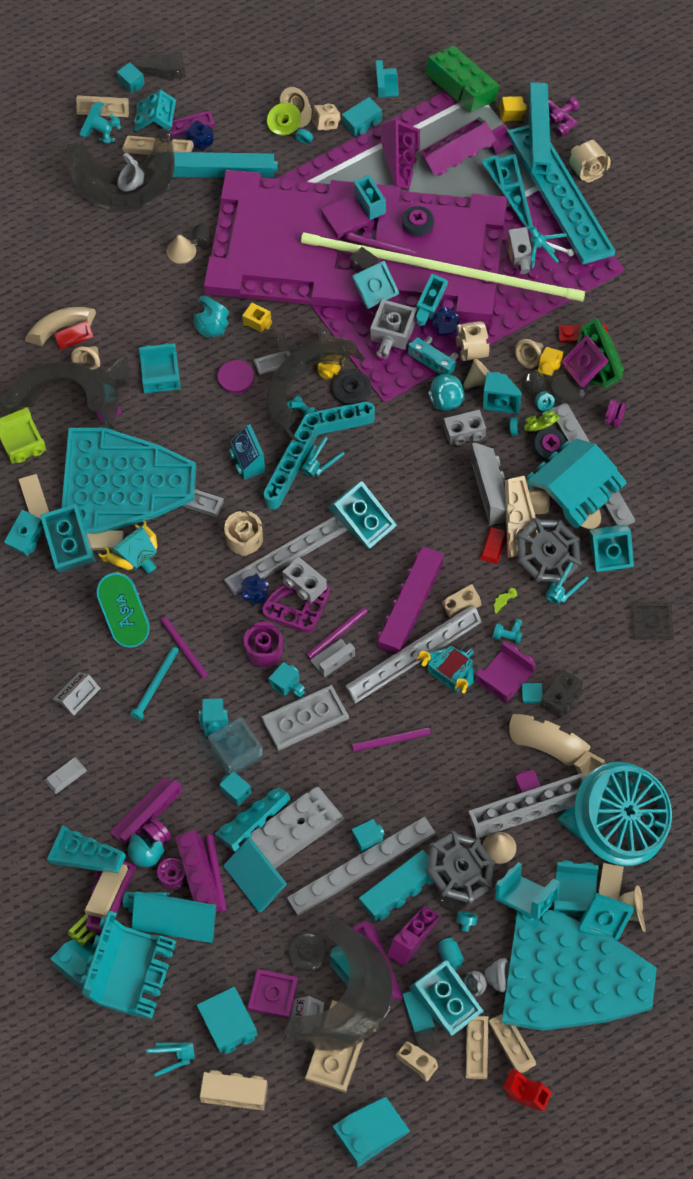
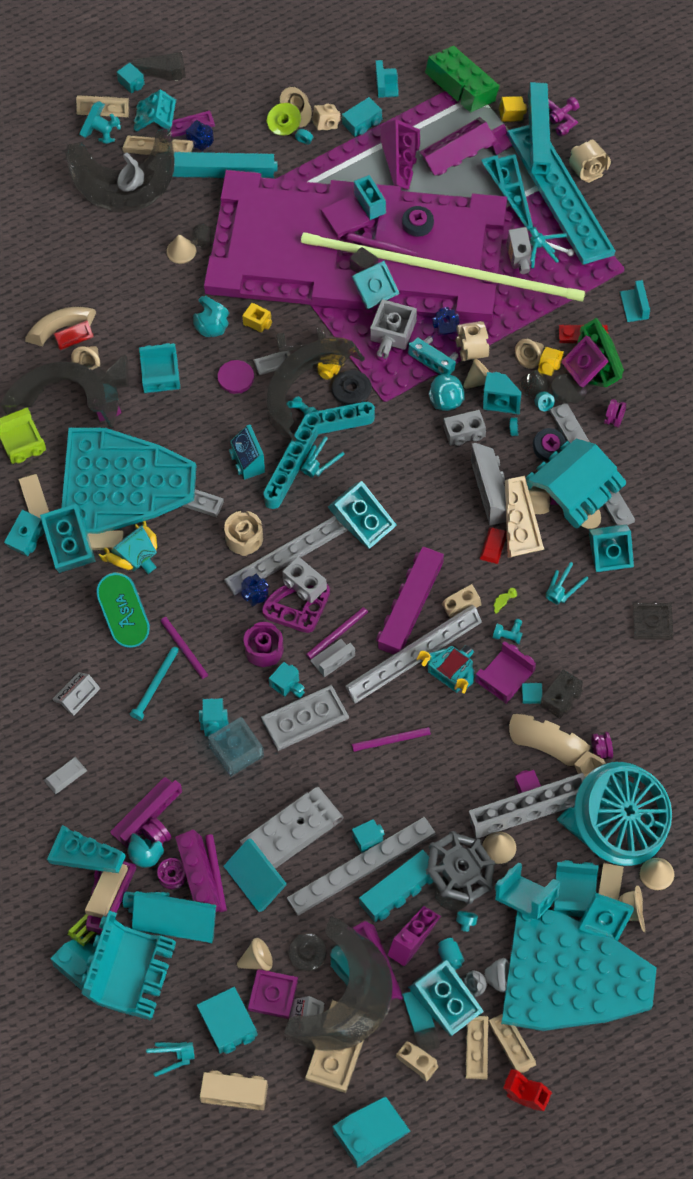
(235, 788): teal brick -> none
(241, 827): teal wing -> none
(256, 956): none -> tan hat
(430, 299): teal brick -> none
(538, 552): dark grey plate -> none
(543, 422): lime dish -> none
(602, 745): none -> magenta wheel
(636, 303): none -> teal panel
(657, 874): none -> tan hat

